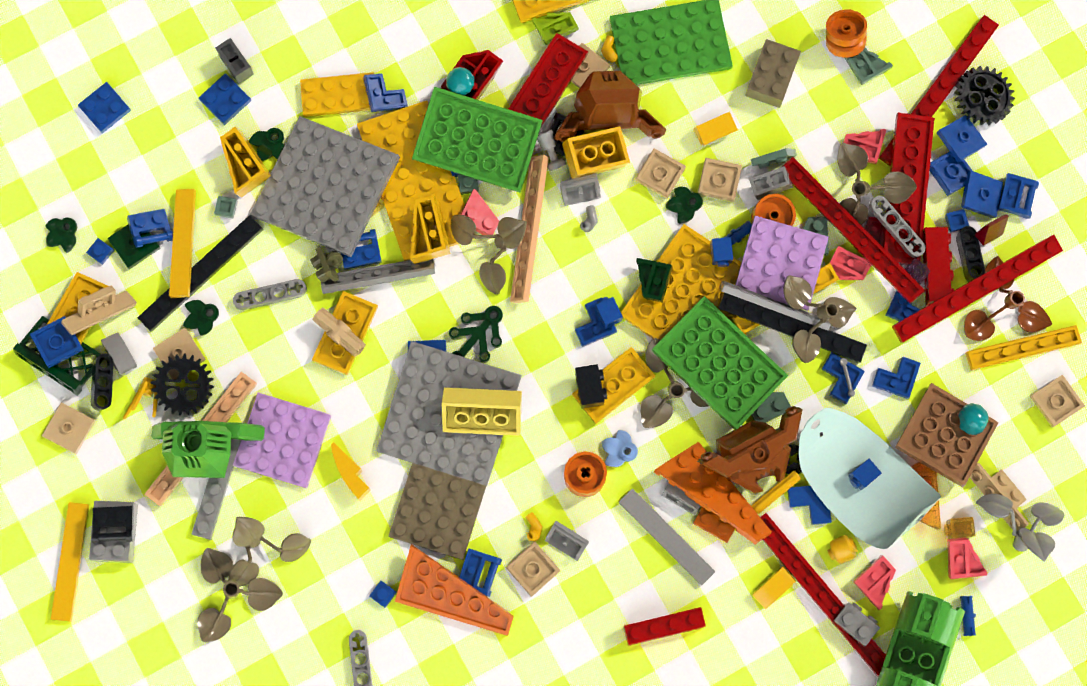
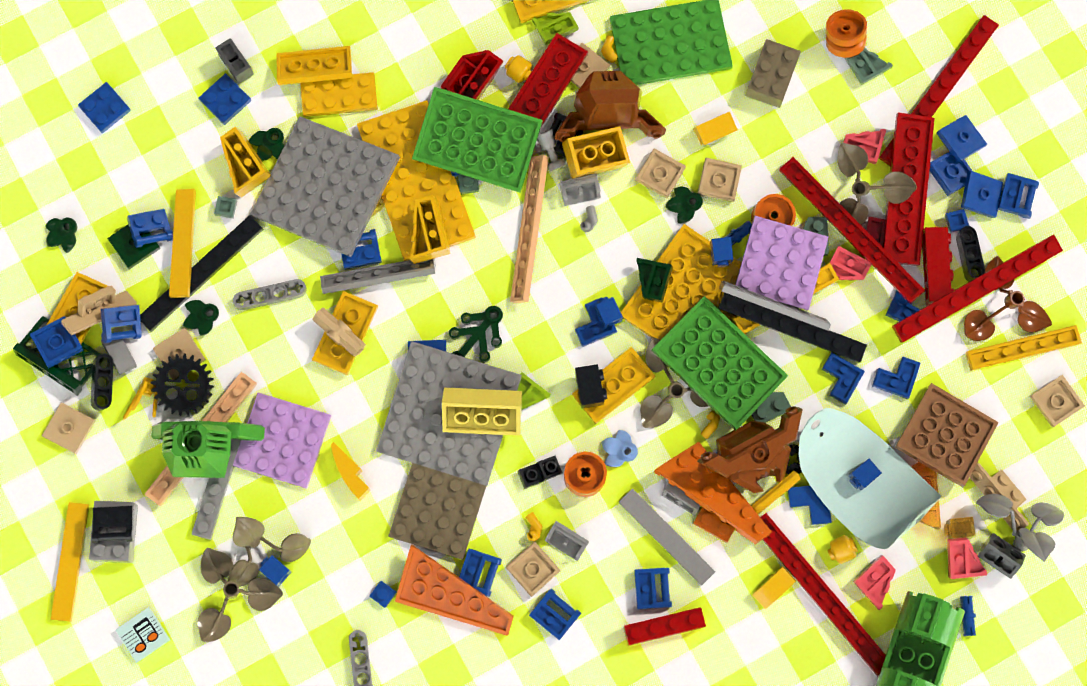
(100, 251): blue plate -> none
(119, 317): none -> blue plate
(142, 635): none -> light aqua tile
(274, 570): none -> blue brick
(314, 65): none -> yellow plate
(328, 262): olive hips -> none
(379, 98): tile -> none
(460, 81): teal hair -> none
(481, 214): coral wing -> none
(510, 236): dark tan plant -> none
(518, 68): none -> yellow head
(531, 392): none -> lime wing
(539, 472): none -> black slope
(551, 619): none -> blue plate
(646, 588): none -> blue plate
(712, 426): none -> yellow arm
(770, 183): light grey hinge -> none
(777, 156): sand green wing -> none
(835, 310): dark tan plant -> none
(843, 362): light grey hinge -> none
(856, 623): light grey bracket -> none
(899, 224): light grey beam -> none
(917, 270): tile -> none
(973, 418): teal hair -> none
(984, 95): black gear -> none
(992, 230): slope -> none
(1001, 555): none -> dark grey brick

